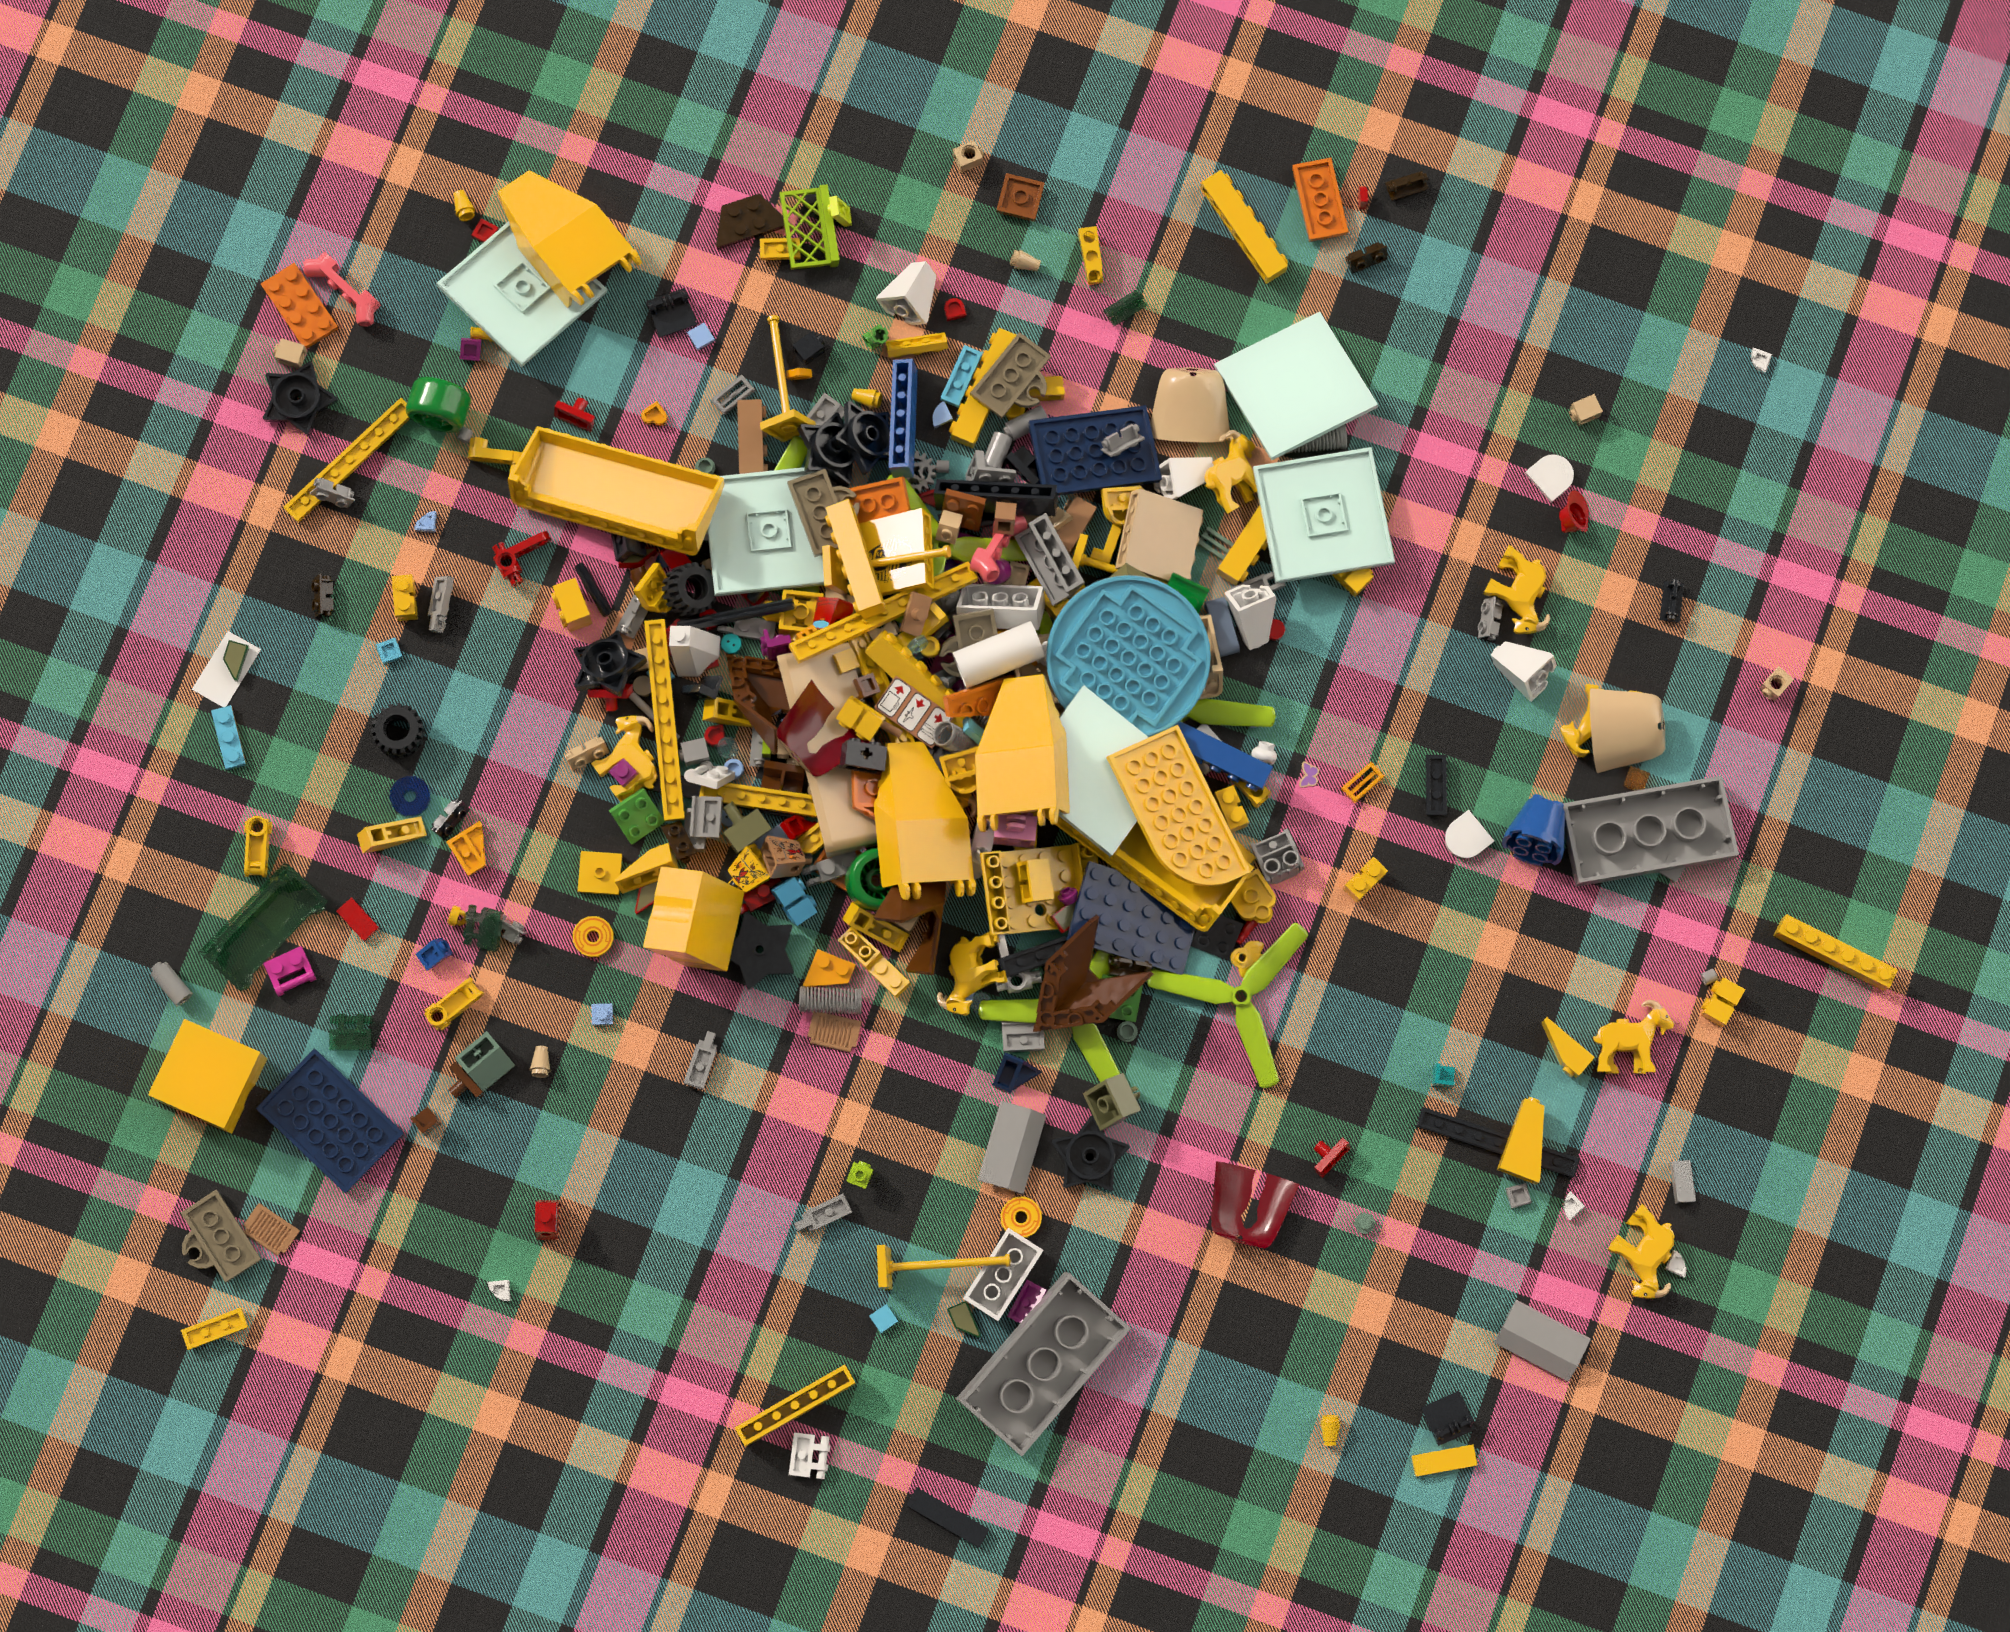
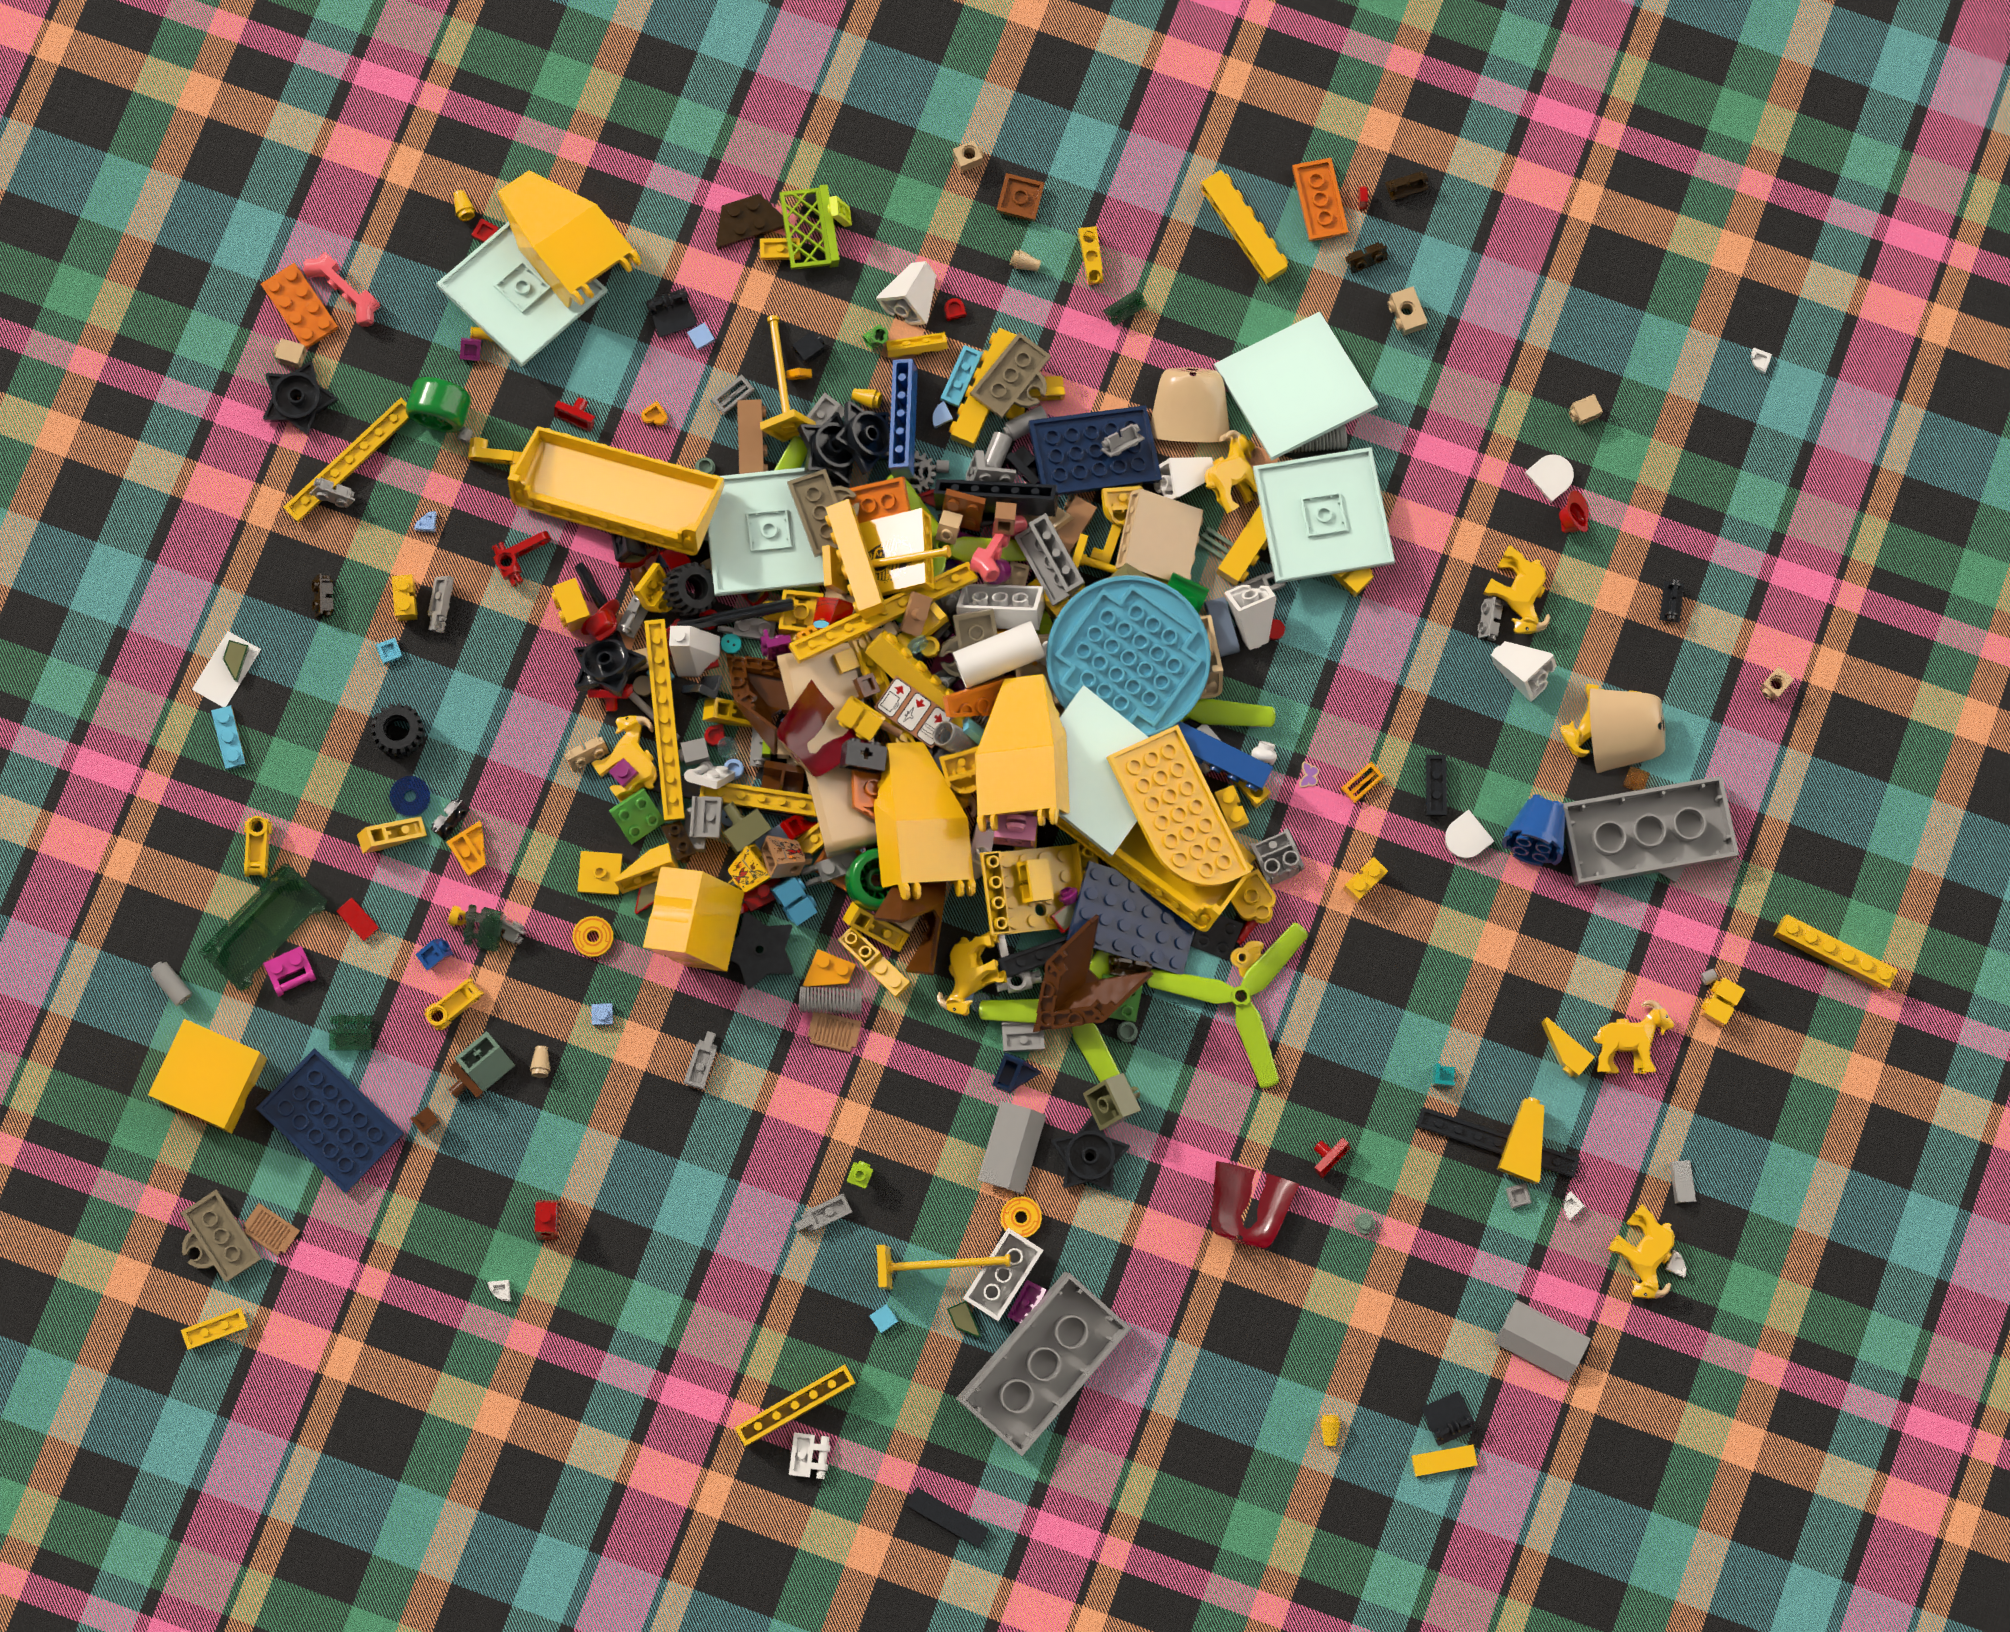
(603, 622): none -> red piece
(1407, 299): none -> tan brick

